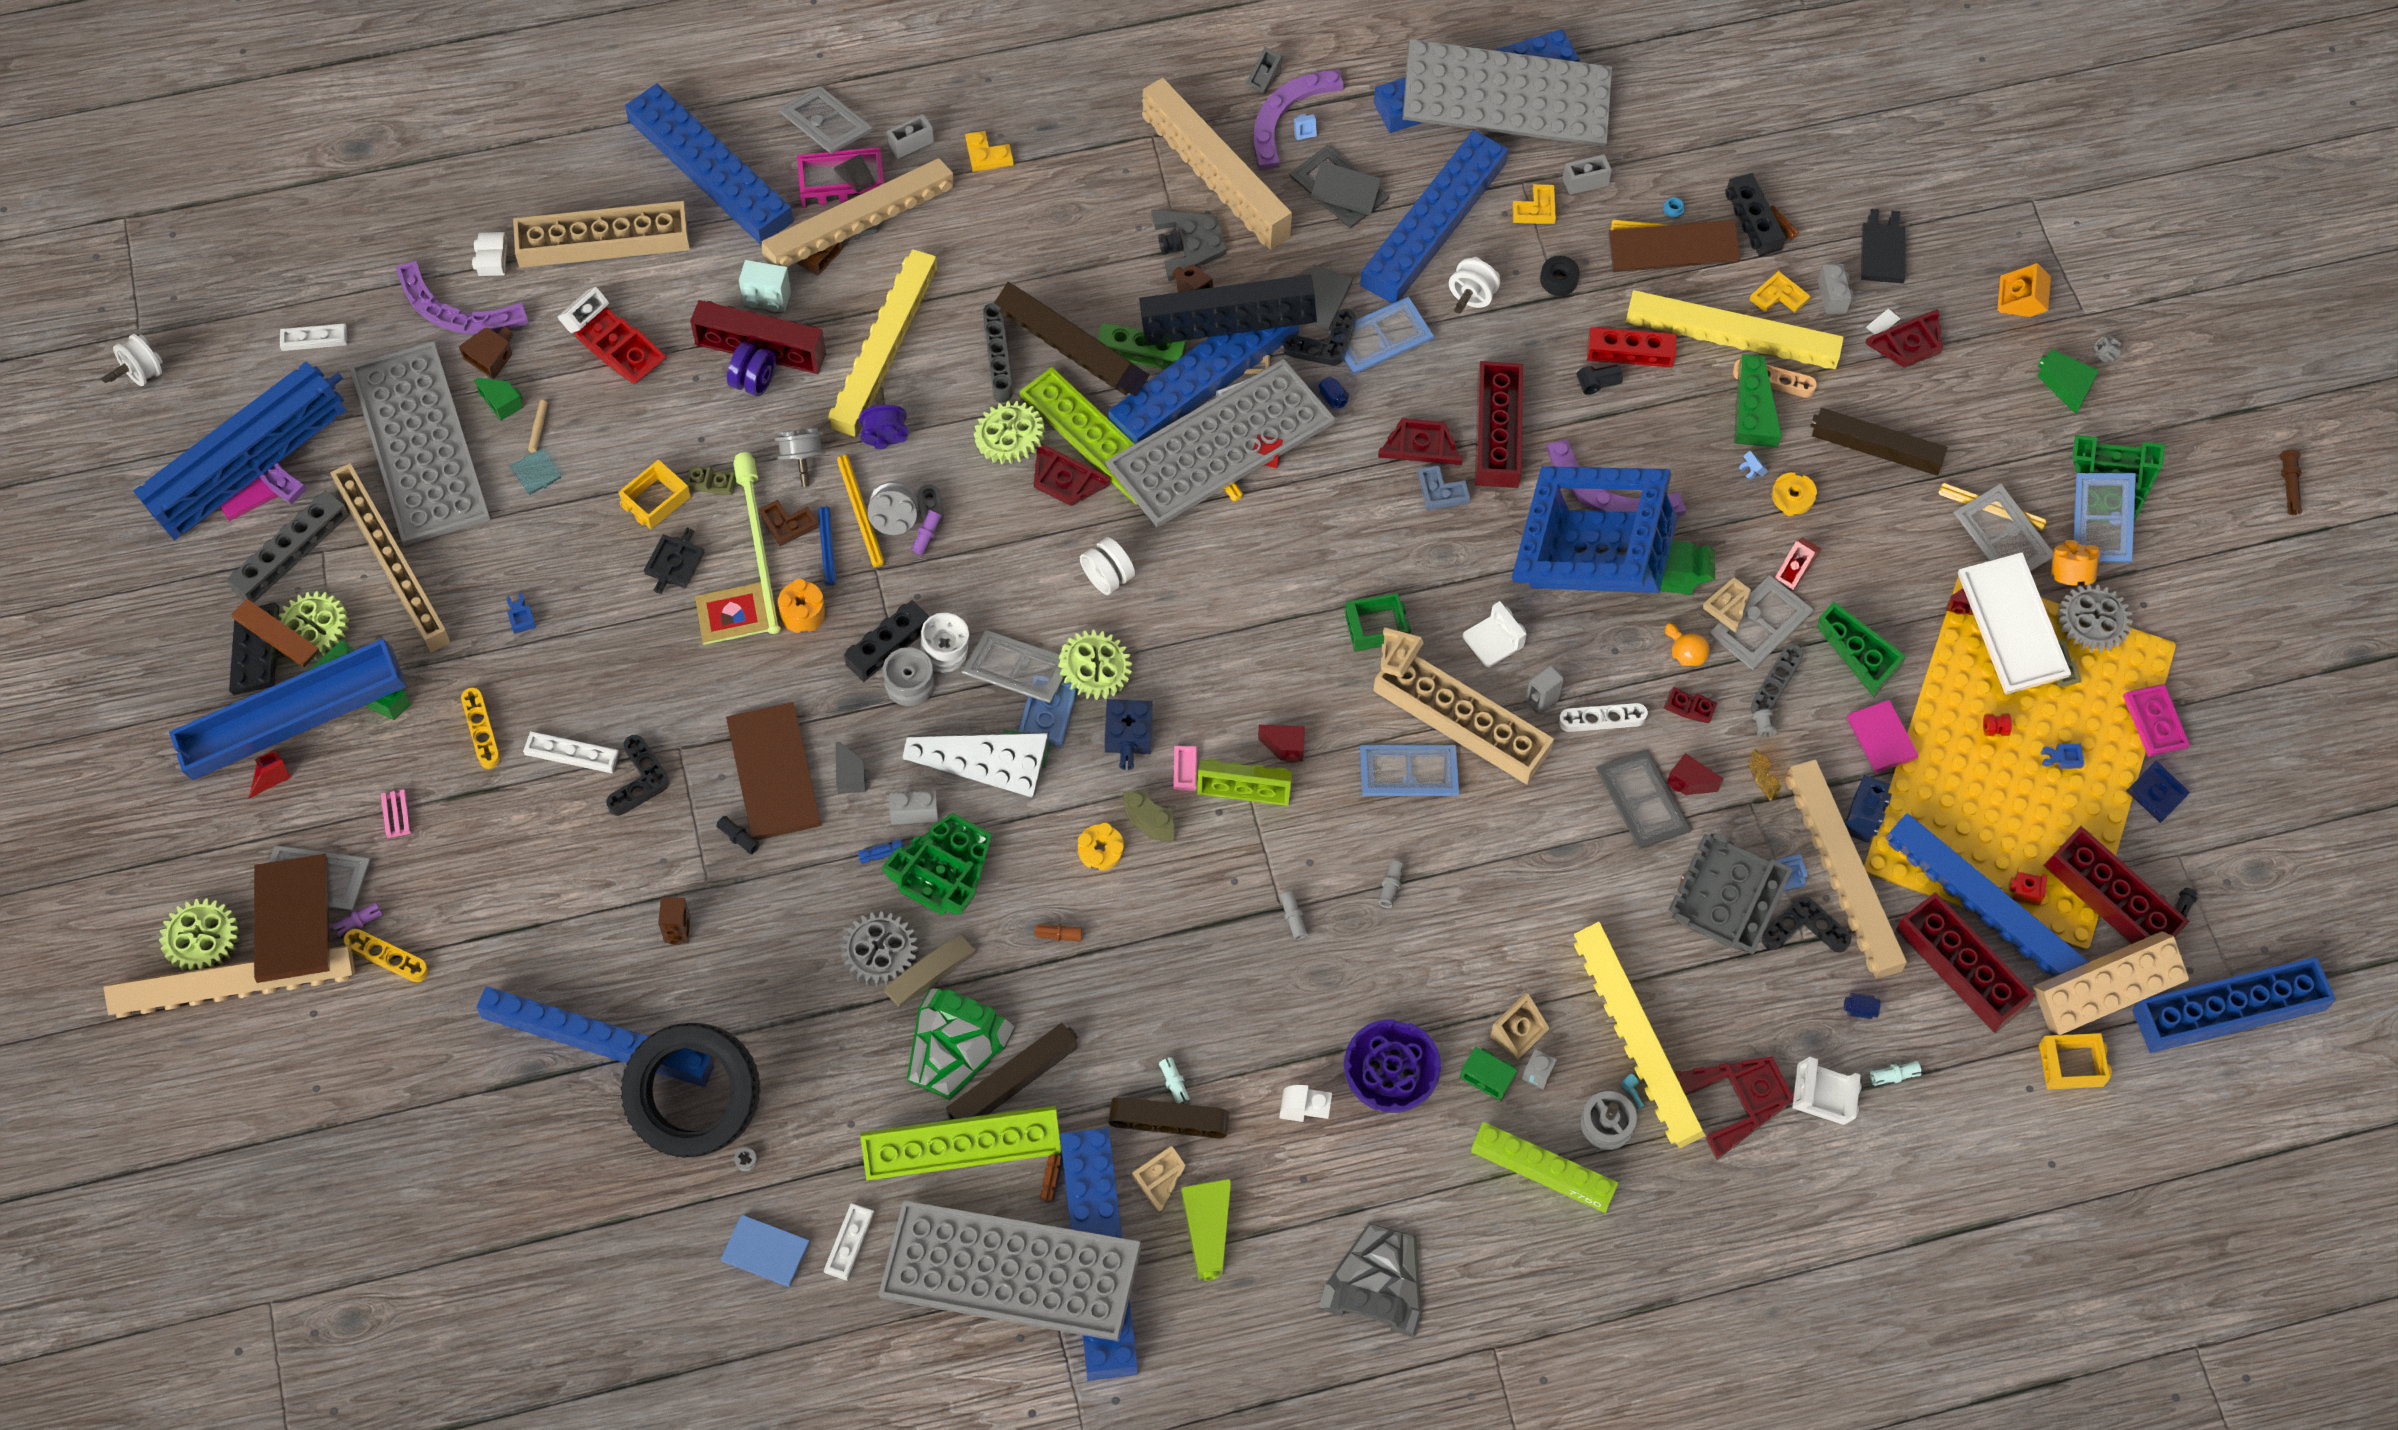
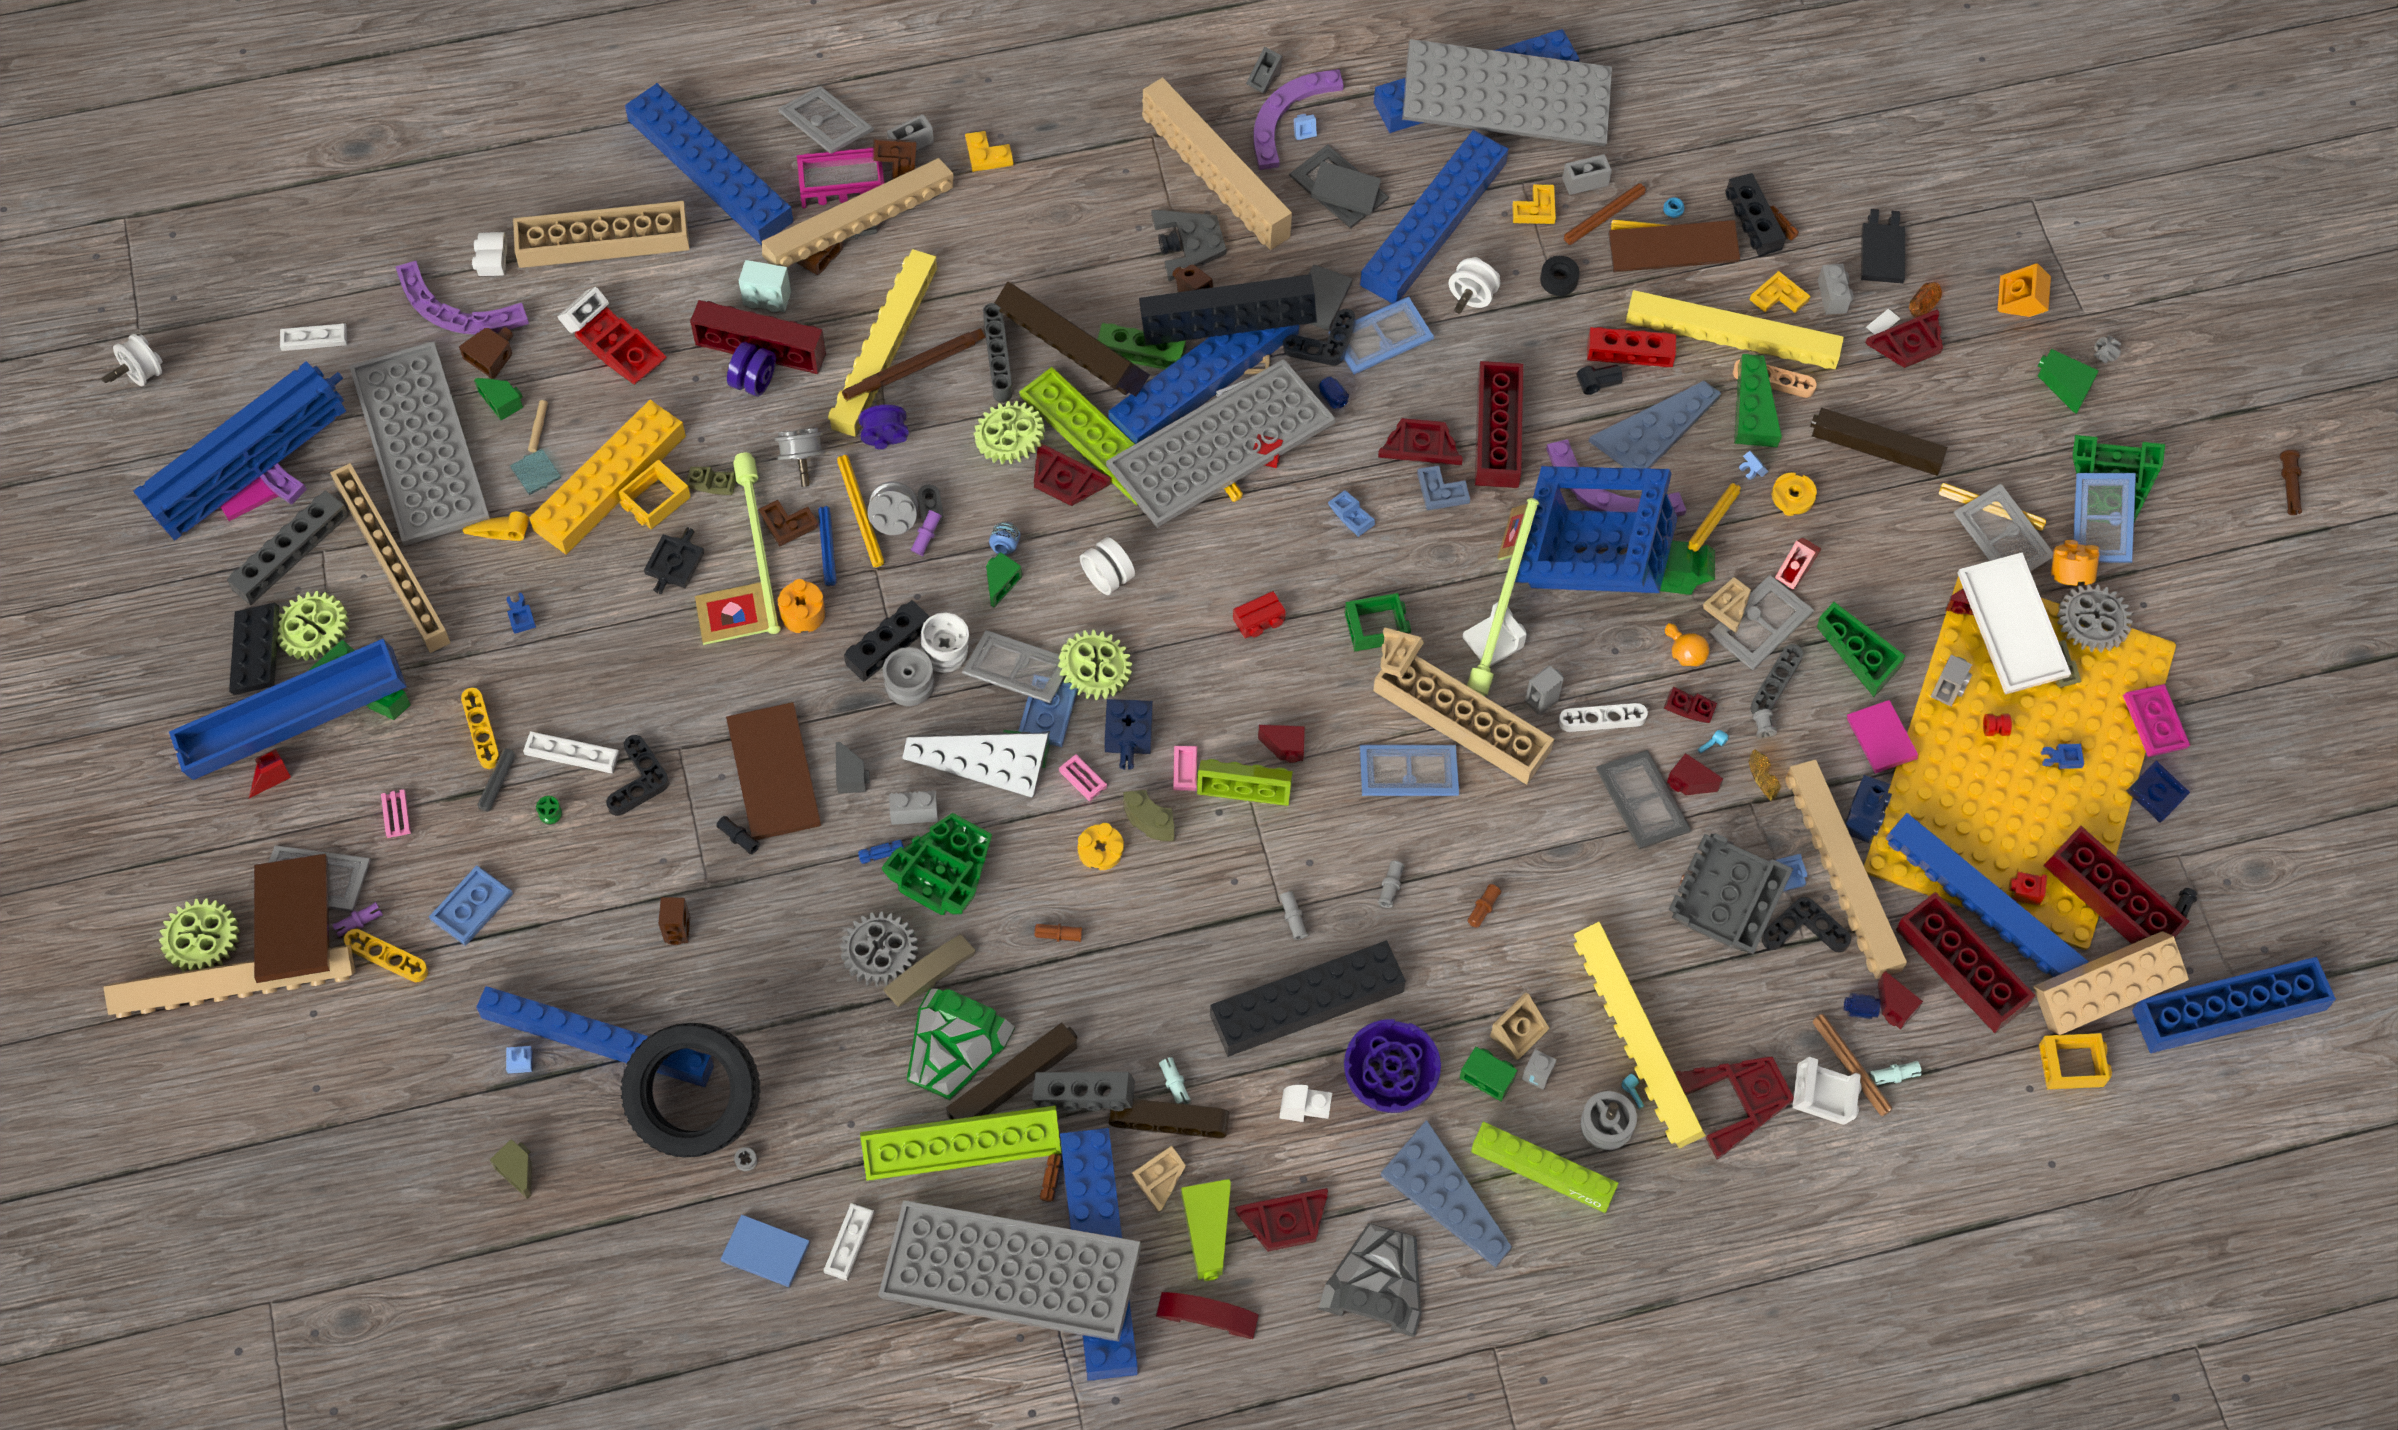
(275, 633): dark orange tile -> none
(471, 905): none -> medium blue tile
(496, 779): none -> dark grey axle
(502, 528): none -> yellow piece
(515, 1166): none -> olive slope
(519, 1059): none -> light blue tile
(547, 804): none -> green wheel
(597, 483): none -> yellow brick
(855, 173): clear smoke slope -> none
(899, 152): none -> reddish brown plate
(914, 364): none -> reddish brown piece
(1001, 577): none -> green slope
(1004, 538): none -> medium blue head
(1050, 1083): none -> dark grey brick
(1076, 783): none -> bright pink tile
(1208, 1313): none -> dark red slope
(1259, 615): none -> red brick
(1286, 1219): none -> dark red wing
(1307, 998): none -> black brick
(1351, 514): none -> medium blue slope
(1436, 1184): none -> sand blue wing
(1484, 905): none -> dark orange axle
(1511, 546): none -> yellowish green flag
(1604, 214): none -> dark orange axle
(1652, 432): none -> sand blue wing
(1714, 517): none -> yellow axle
(1719, 737): none -> medium azure hand
(1852, 1064): none -> medium nougat axle
(1896, 1001): none -> dark red slope
(1925, 299): none -> clear orange plate
(1952, 680): none -> light grey brick

